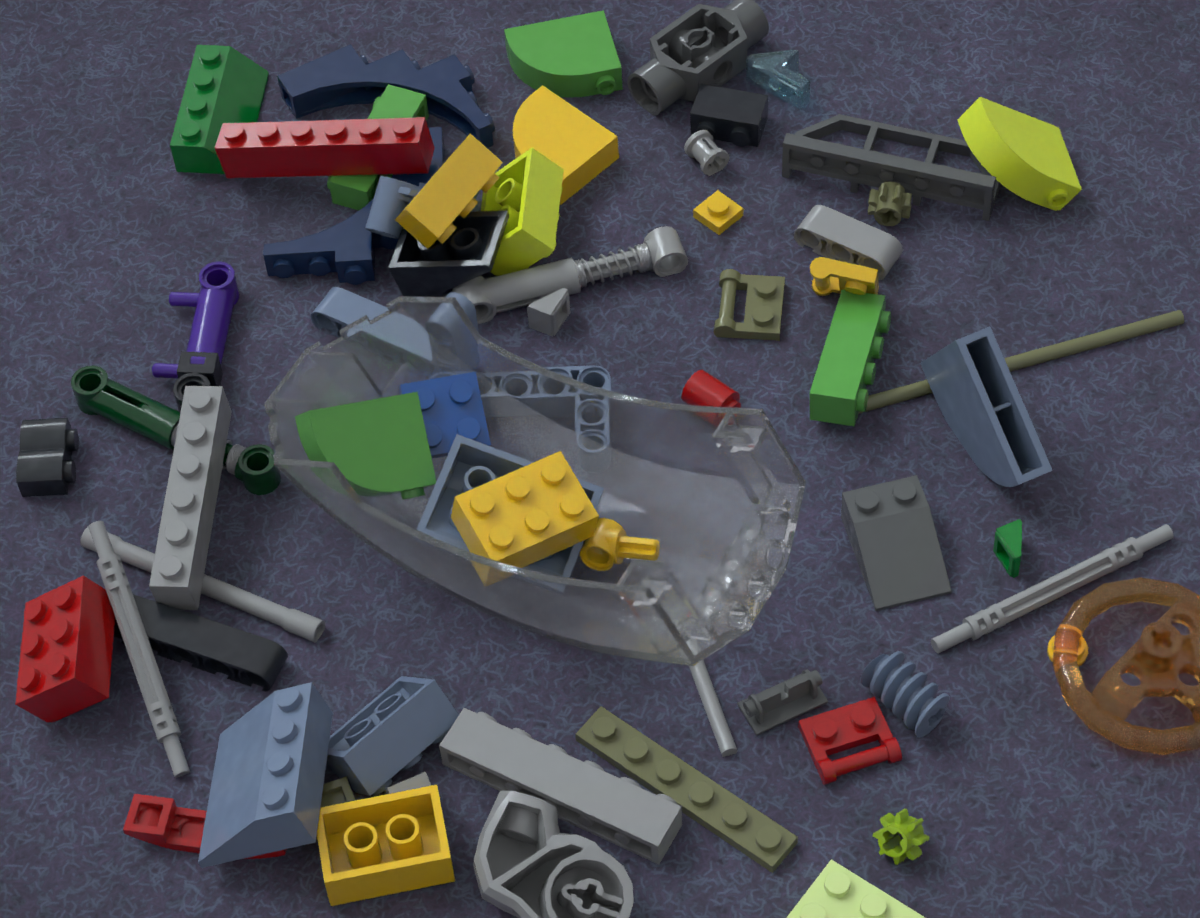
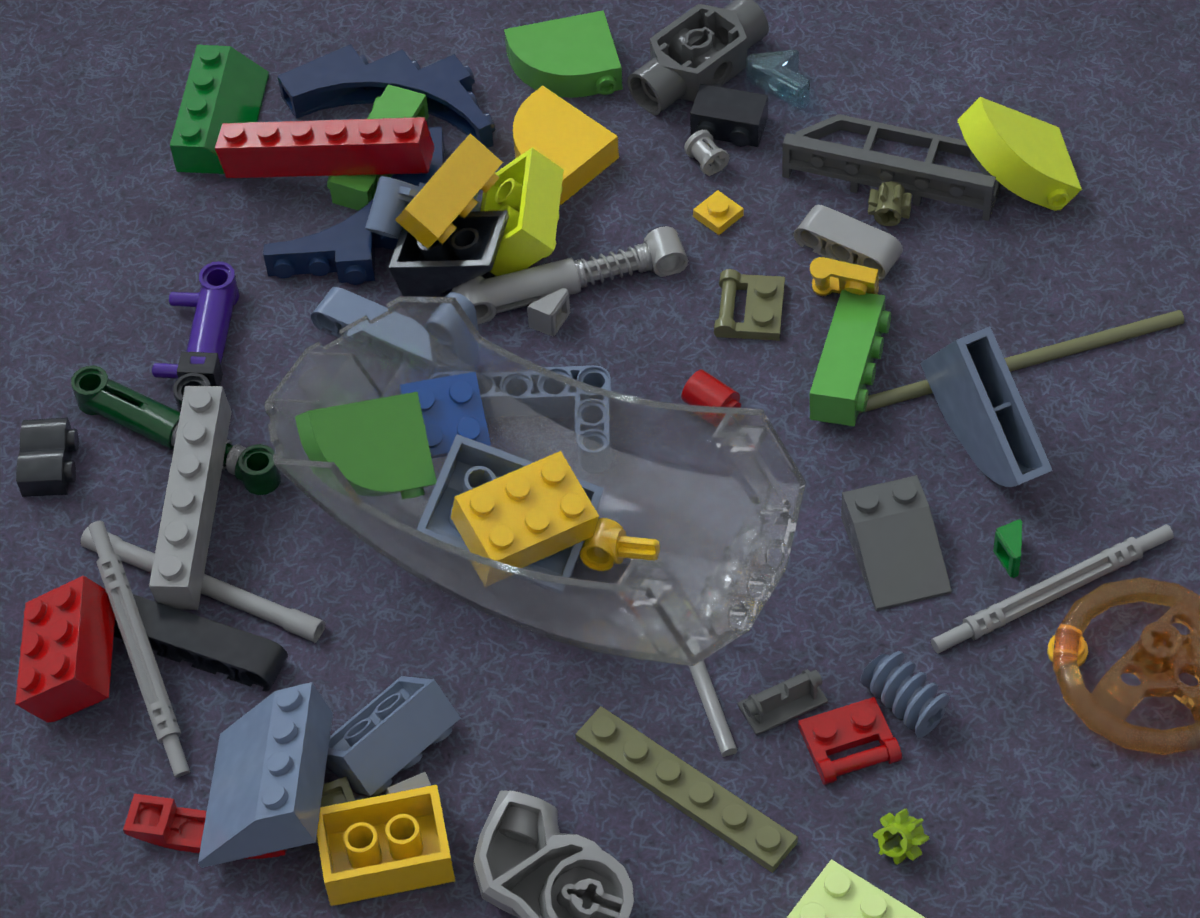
(579, 790): light grey brick -> none

